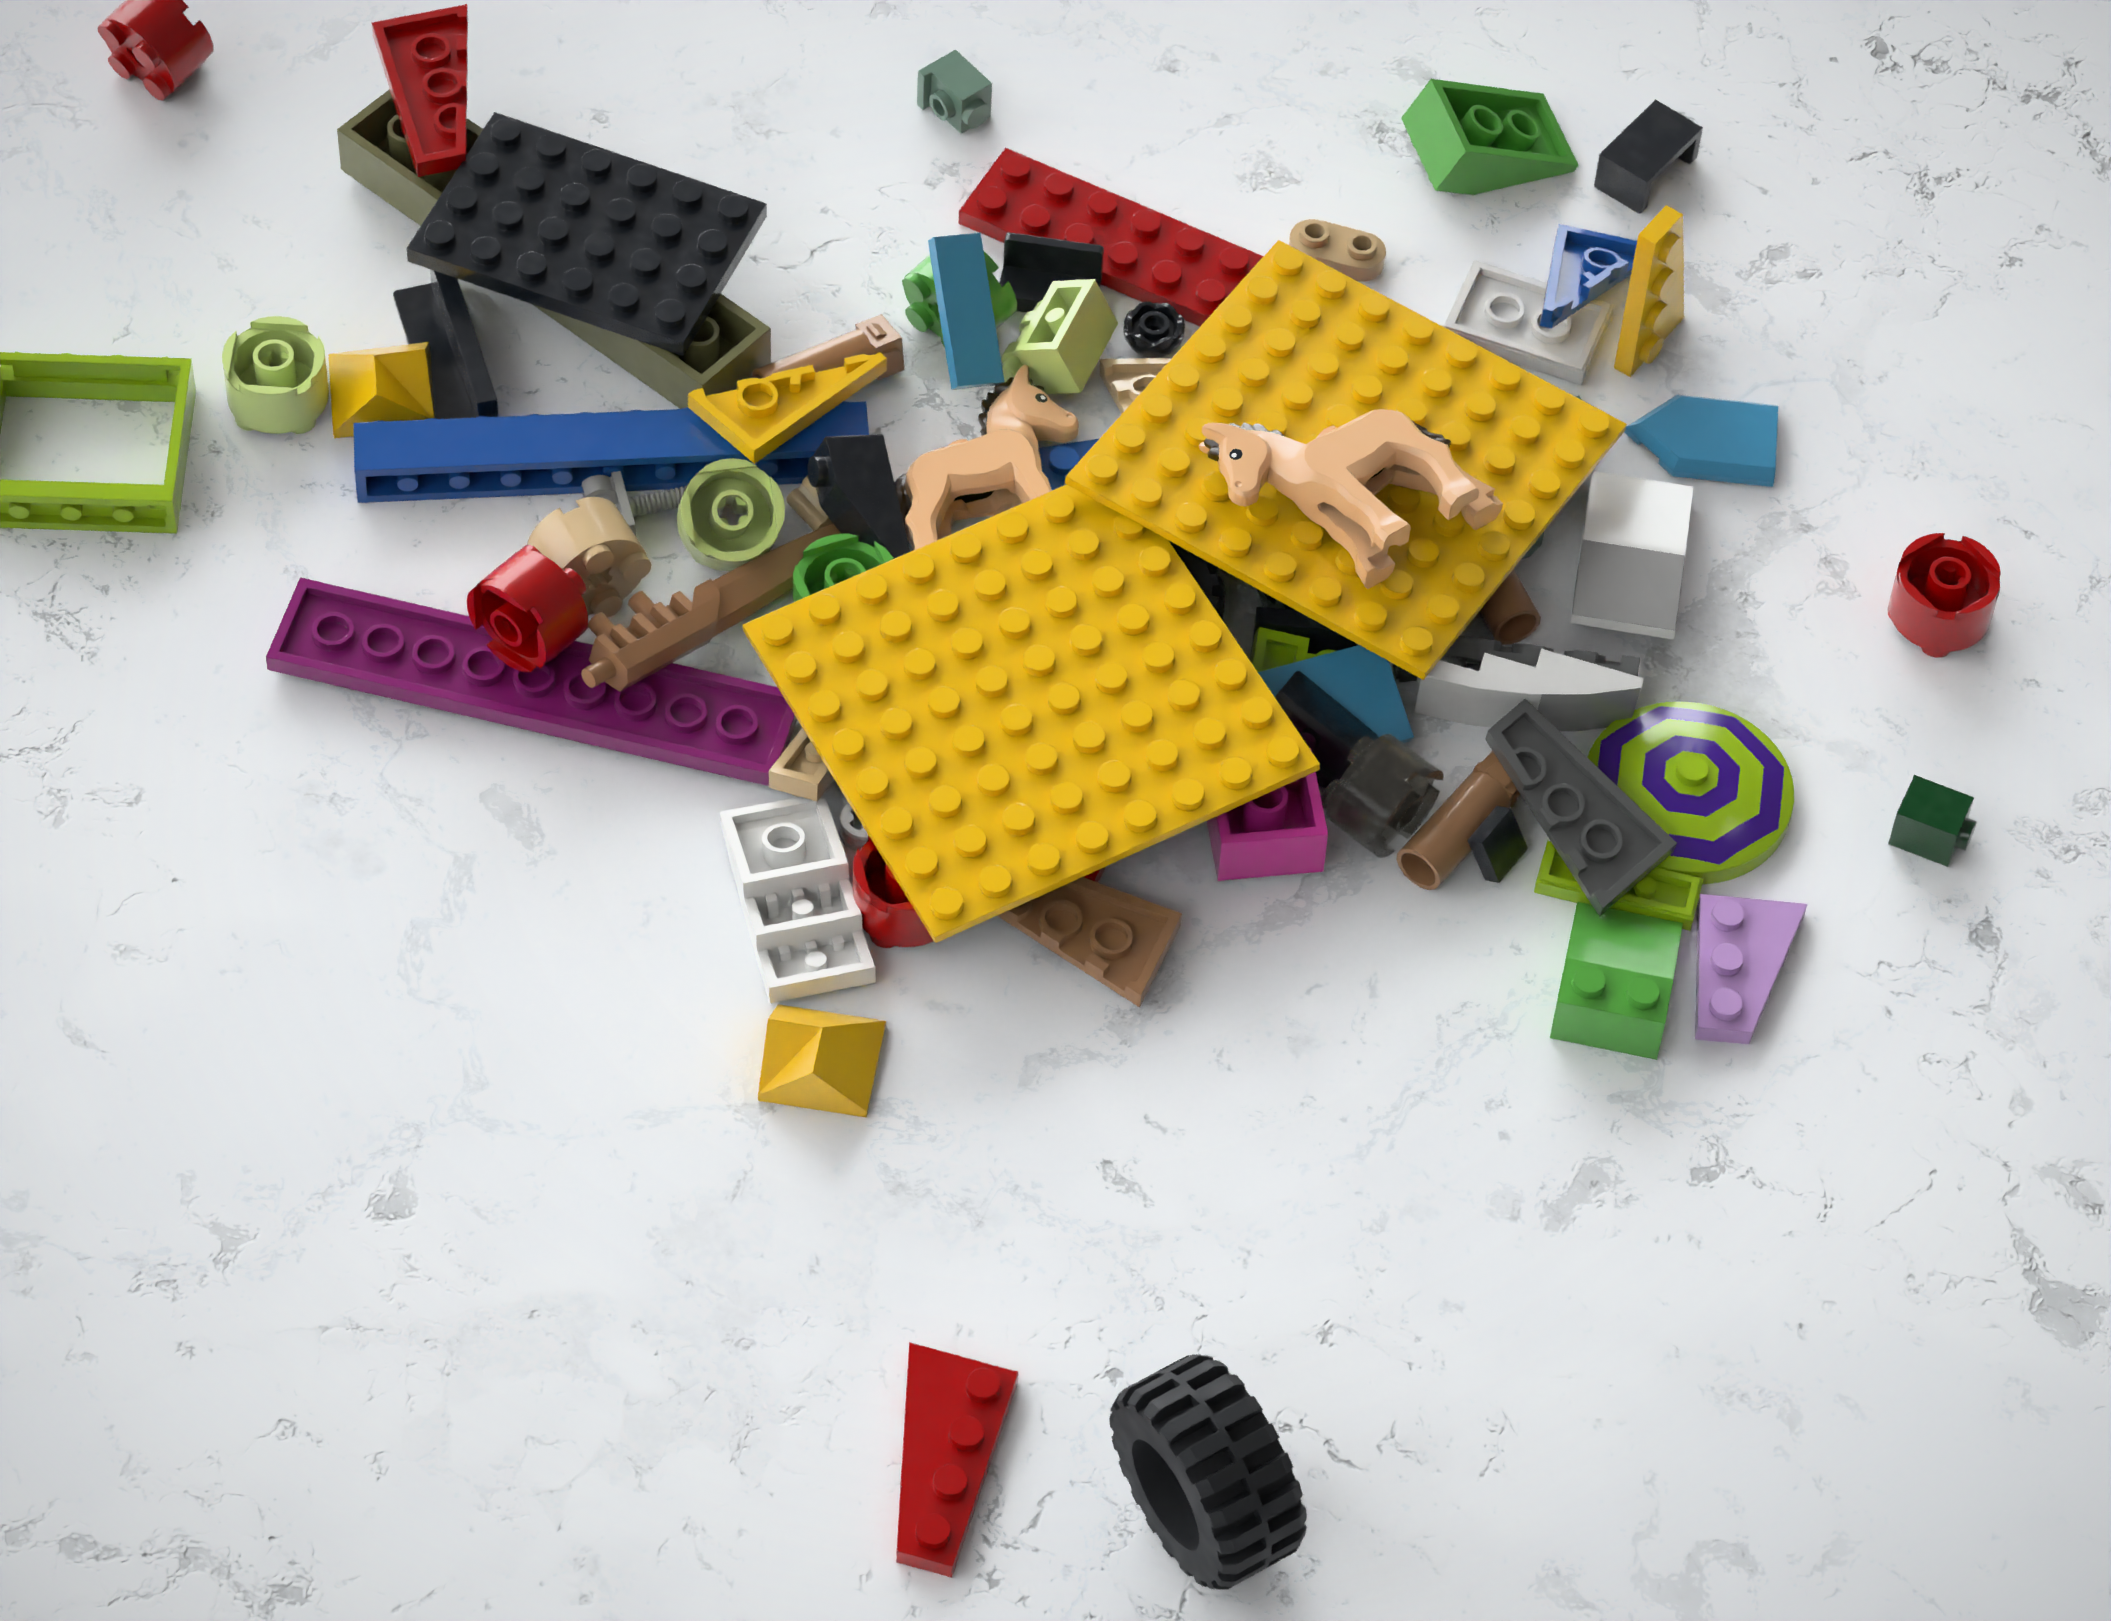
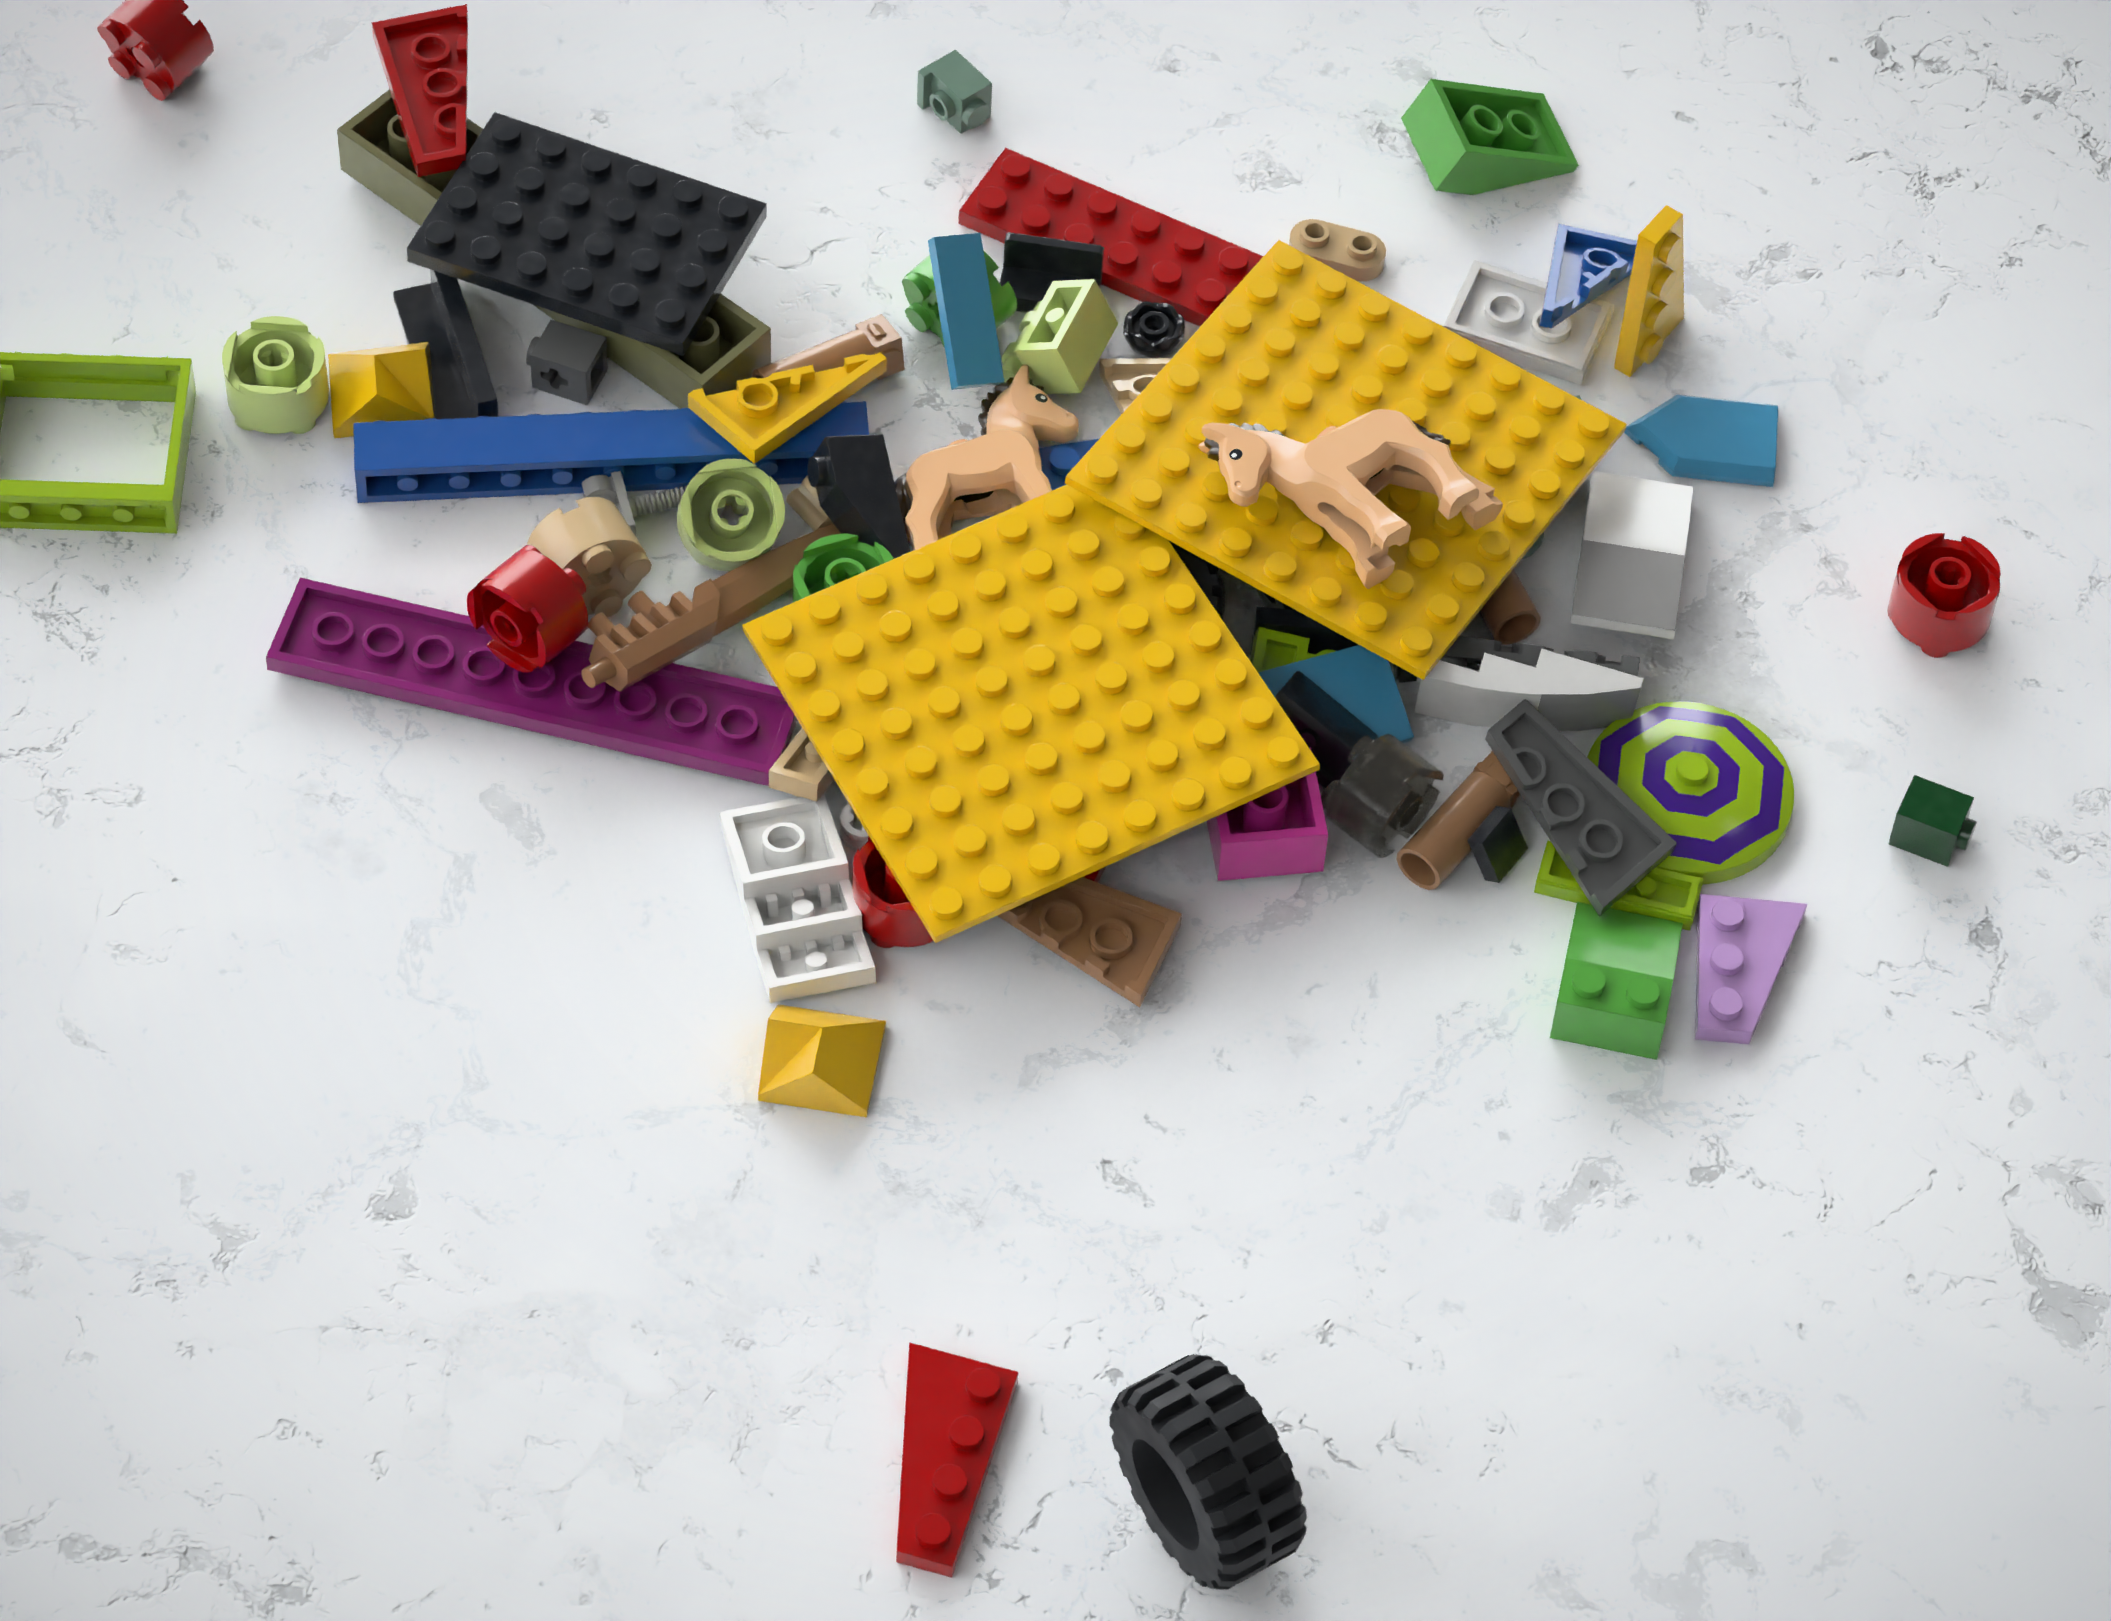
(567, 361): none -> dark grey brick
(1644, 153): black panel -> none

